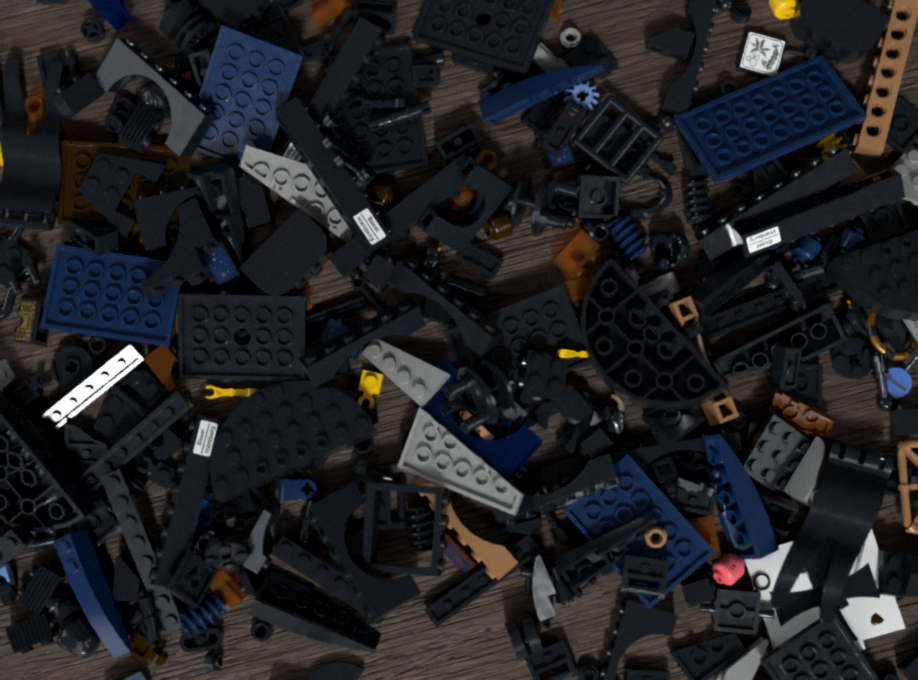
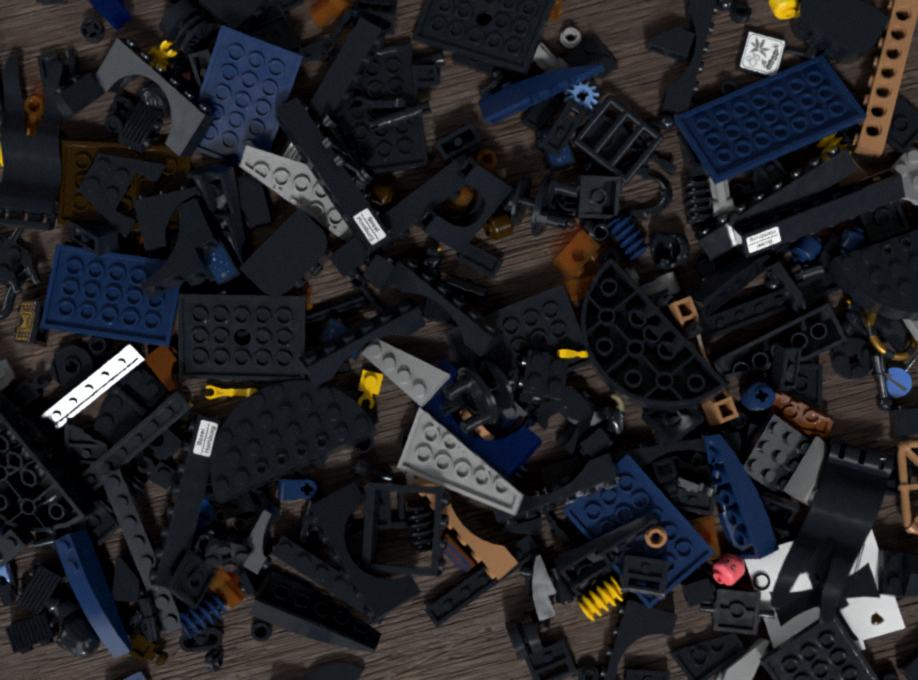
(161, 53): none -> yellow plate
(600, 599): none -> yellow piece
(720, 198): none -> light grey piece
(765, 394): none -> dark blue piece

